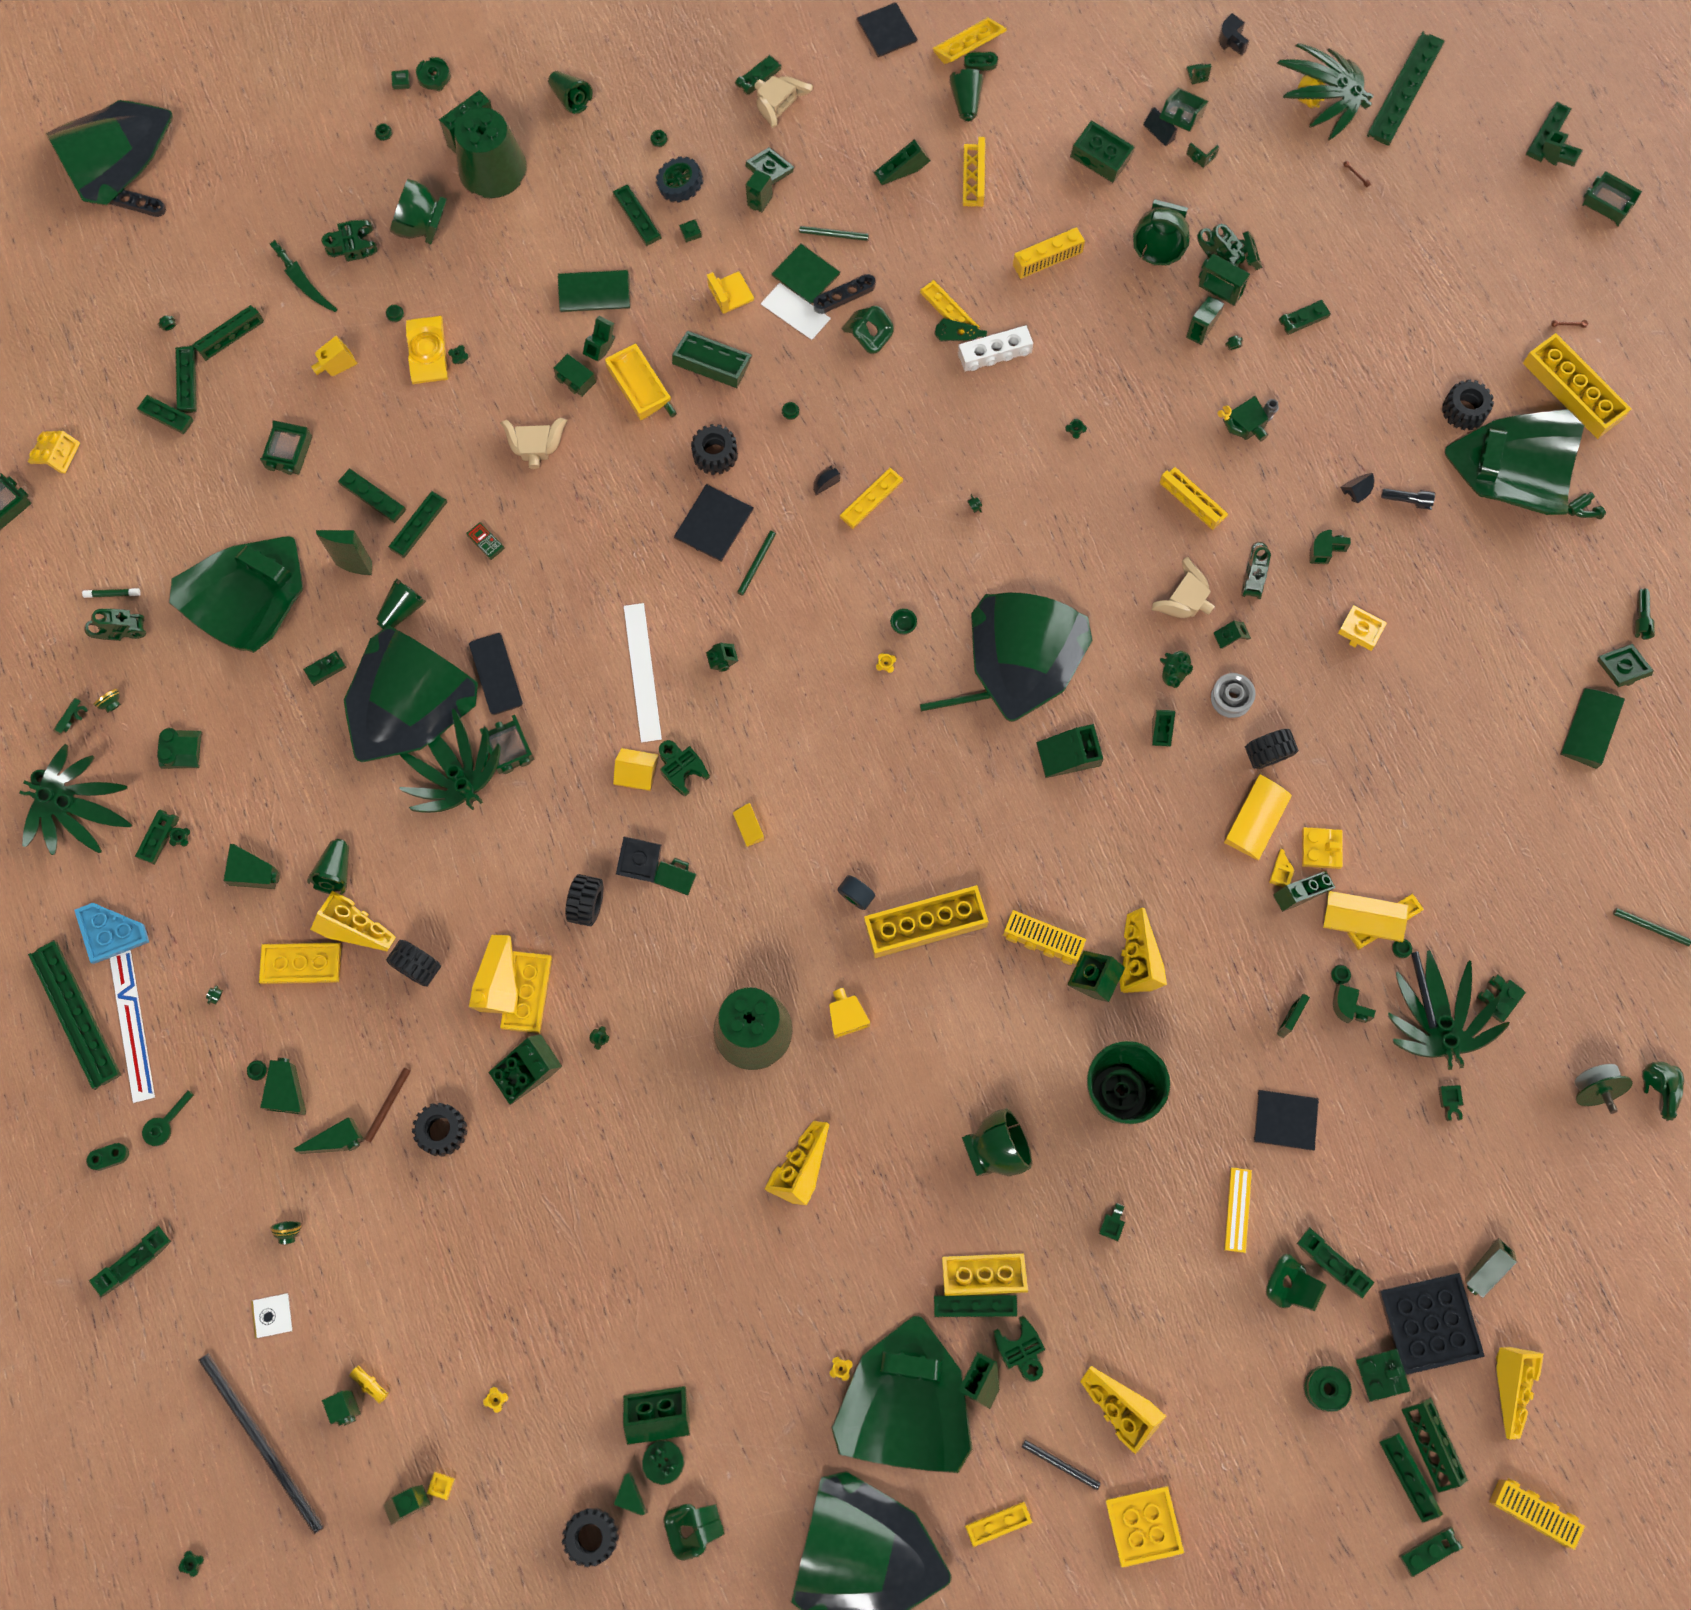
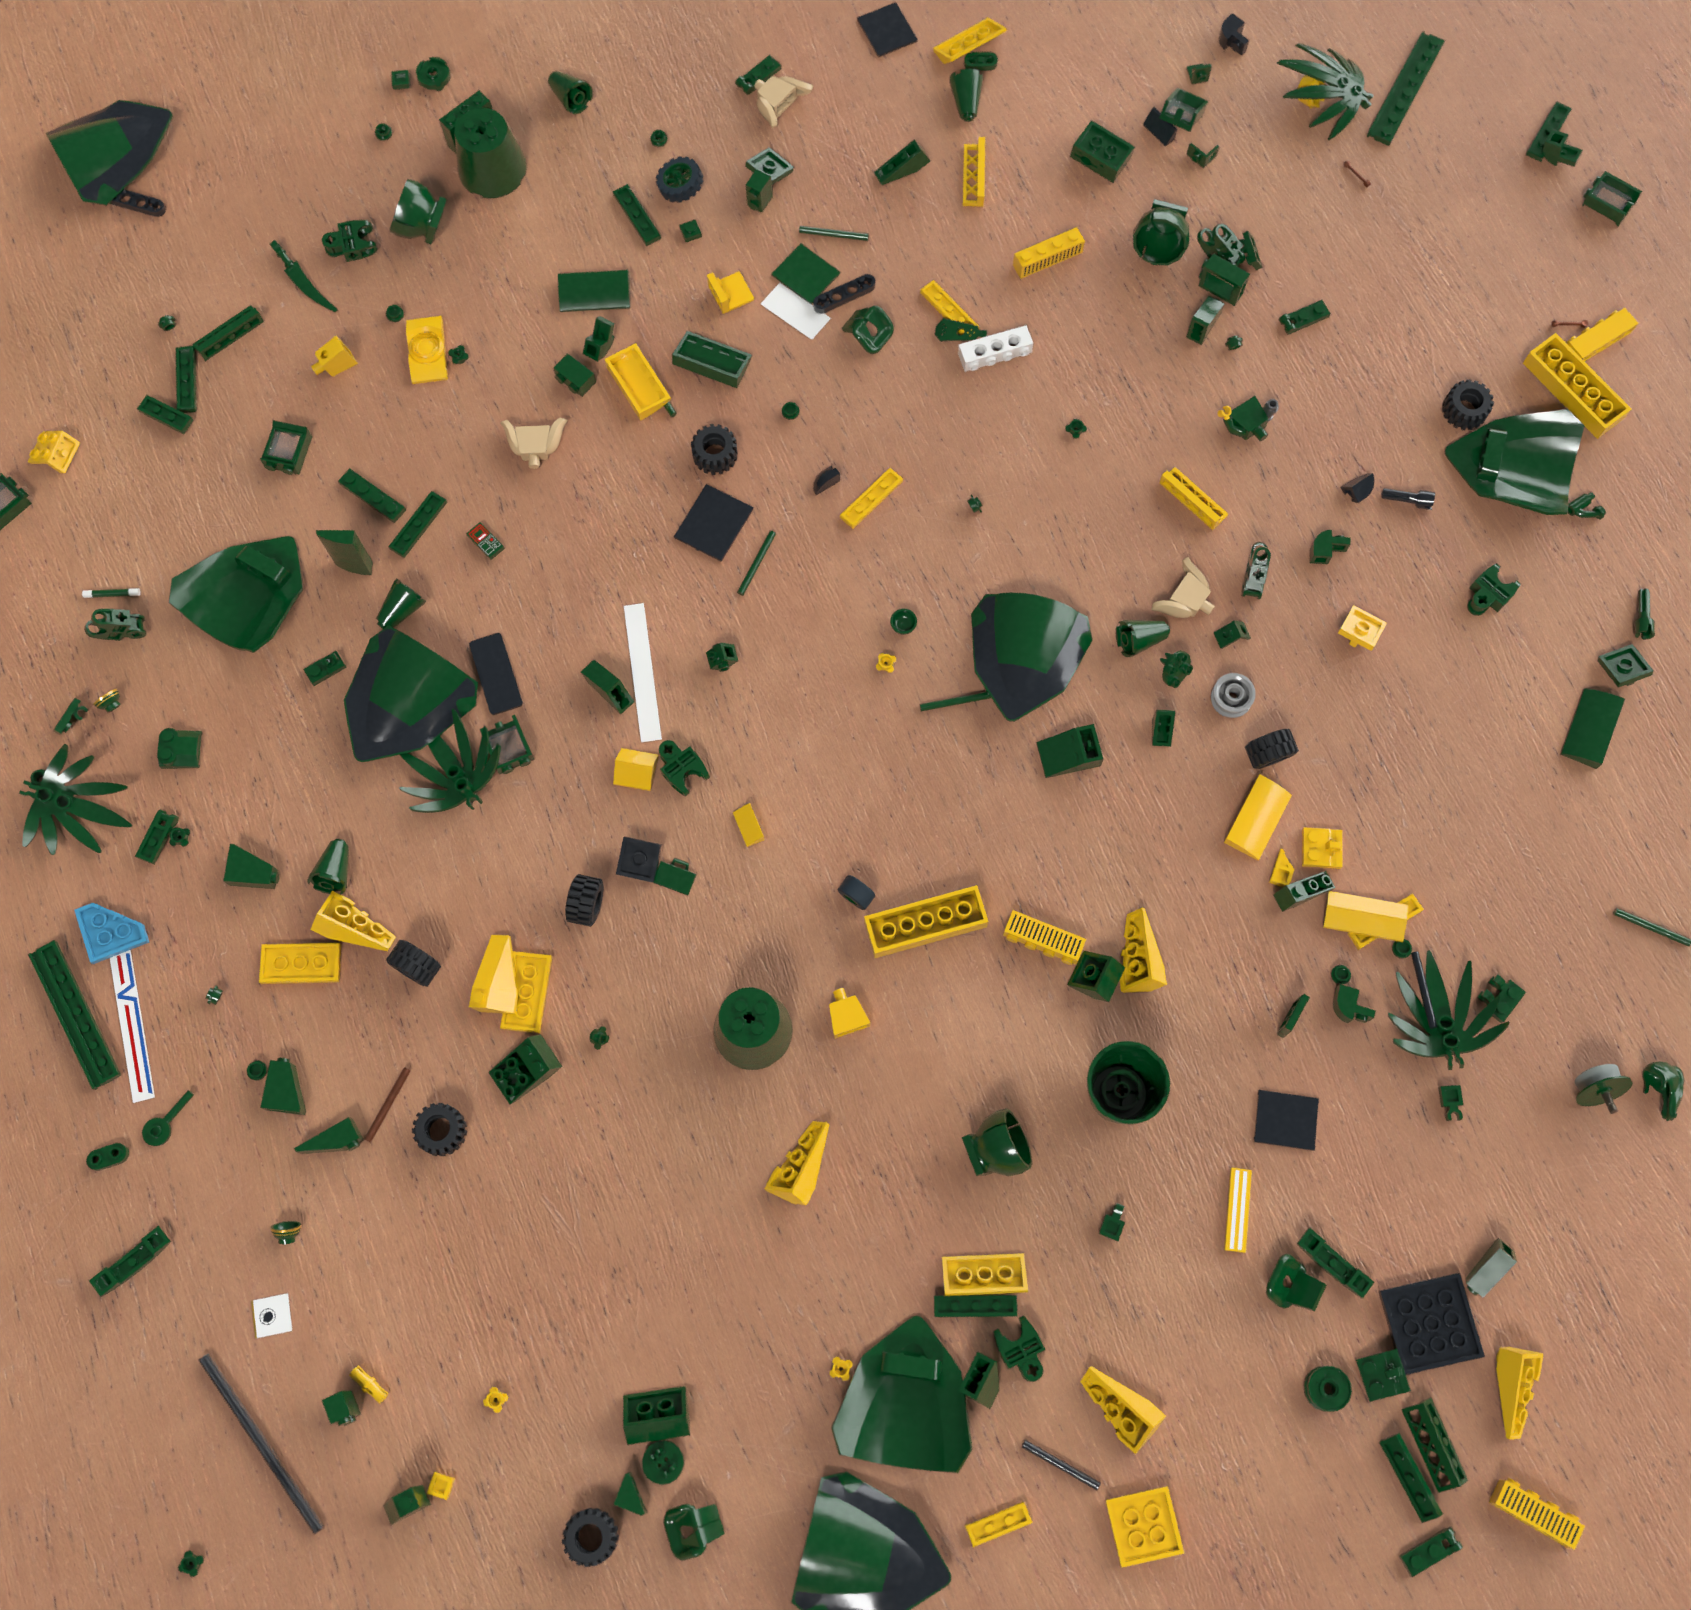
(607, 686): none -> dark green slope
(1140, 635): none -> dark green cone
(1490, 592): none -> dark green piece
(1603, 334): none -> yellow brick

